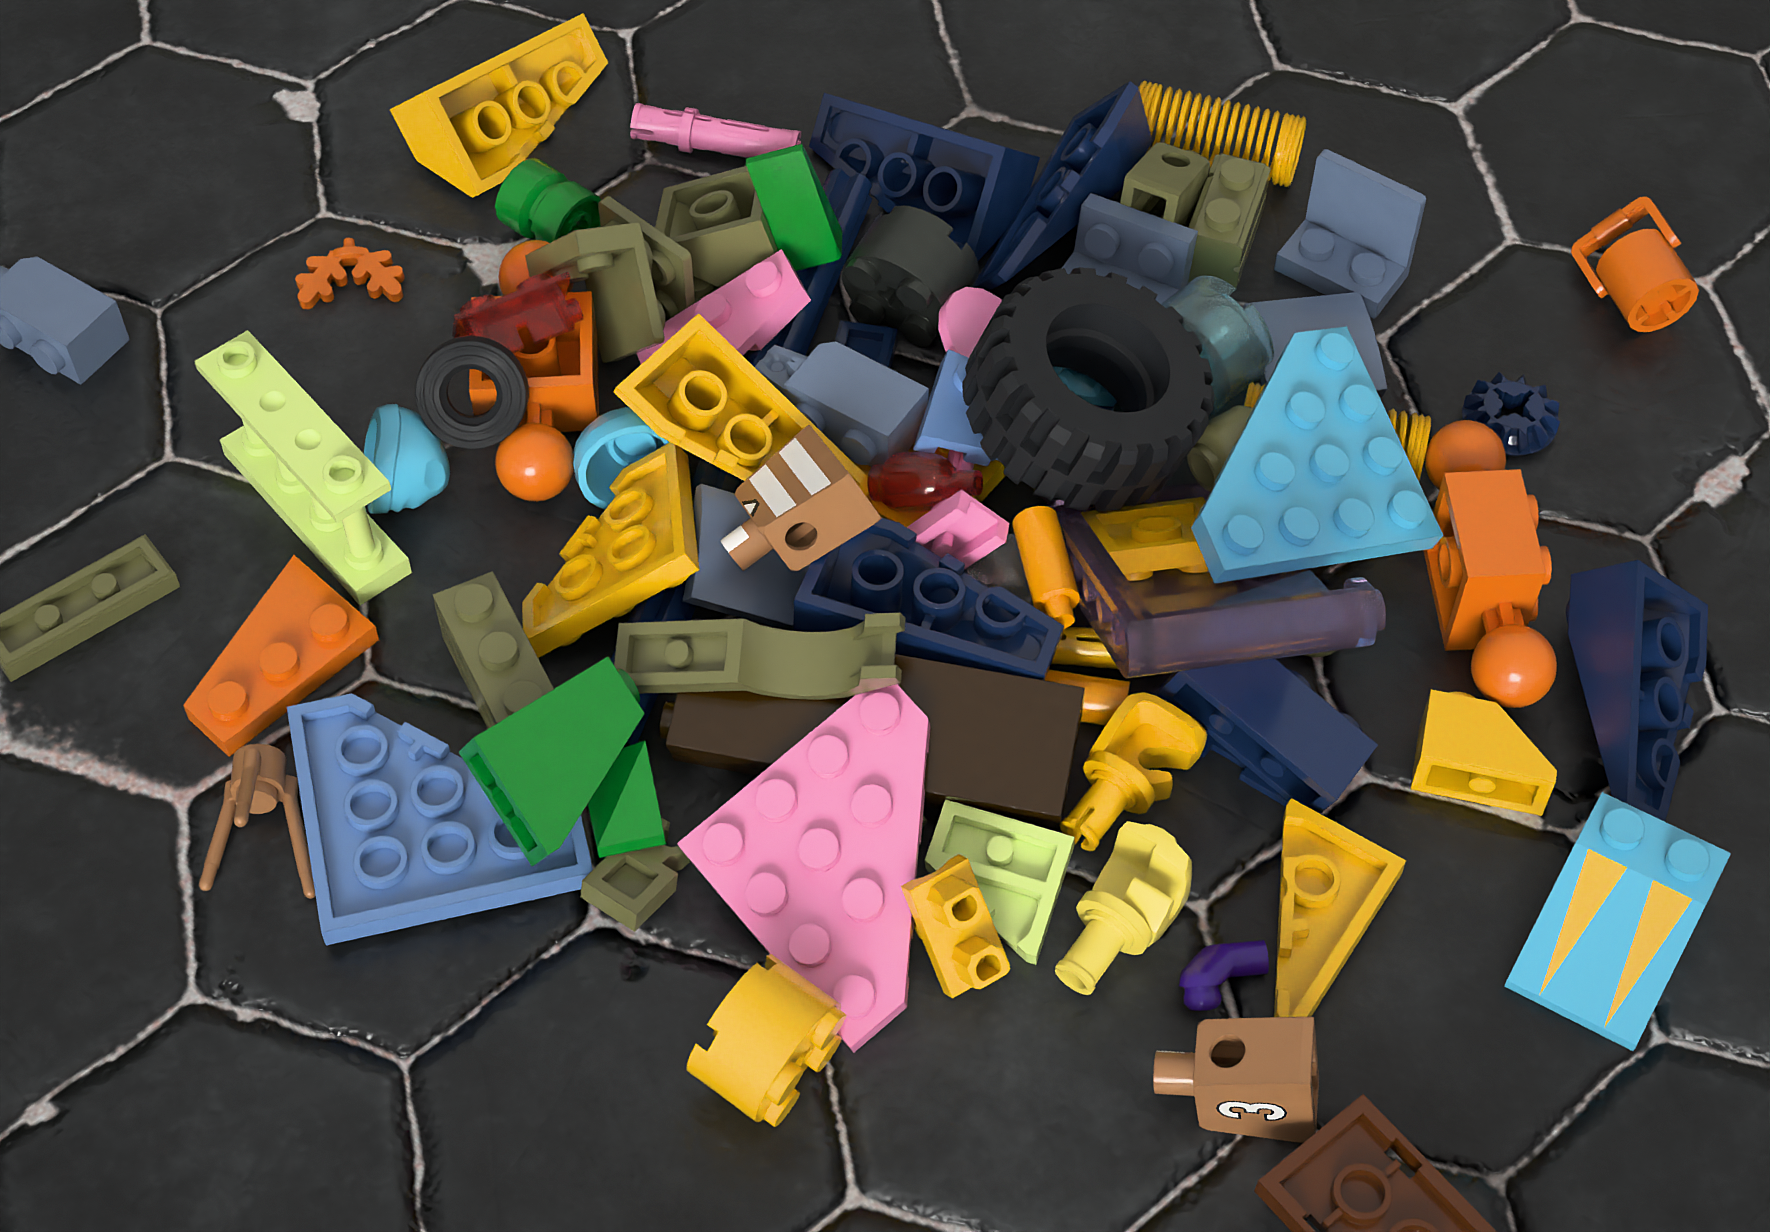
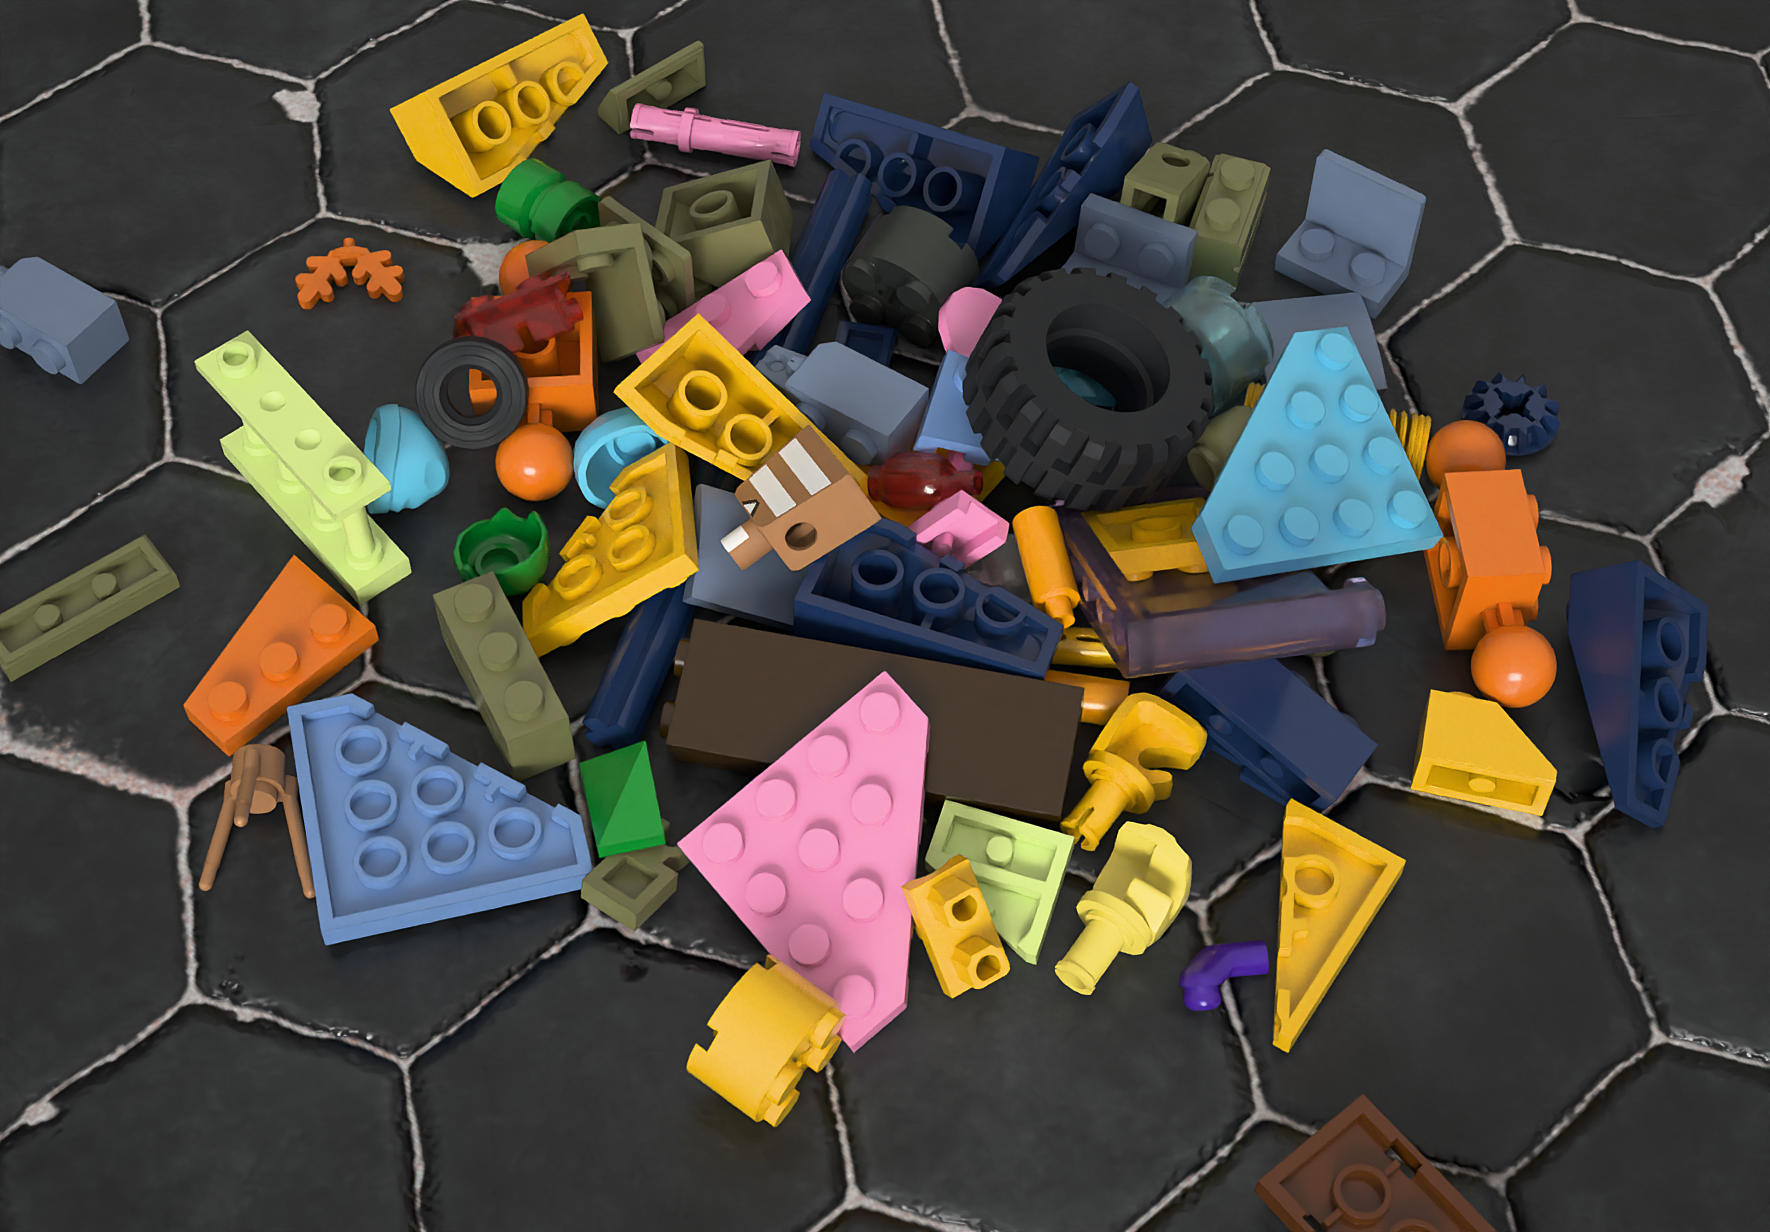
(509, 547): none -> green hair
(554, 755): green slope -> none
(656, 86): none -> olive slope
(760, 658): olive piece -> none
(796, 207): green slope -> none
(1248, 1076): medium nougat torso -> none
(1288, 143): yellow piece -> none
(1617, 921): medium azure slope -> none
(1638, 269): orange piece -> none

